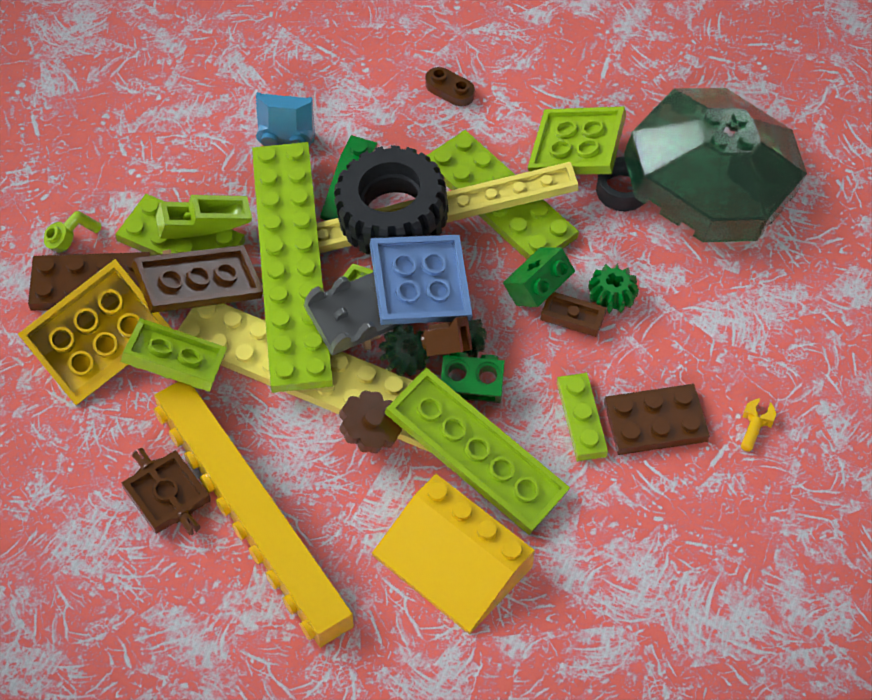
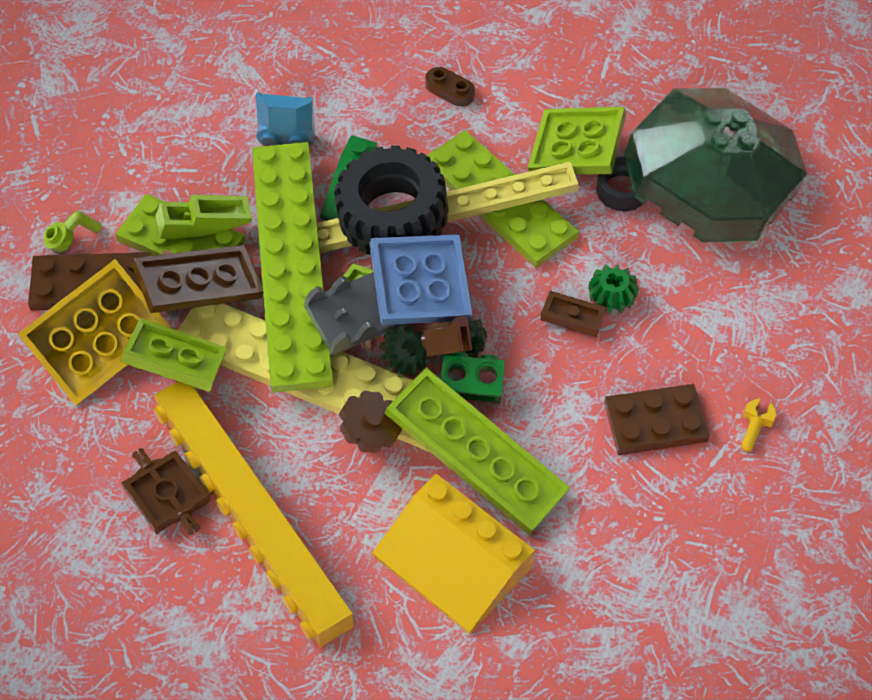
(539, 277): green brick -> none
(582, 417): lime plate -> none

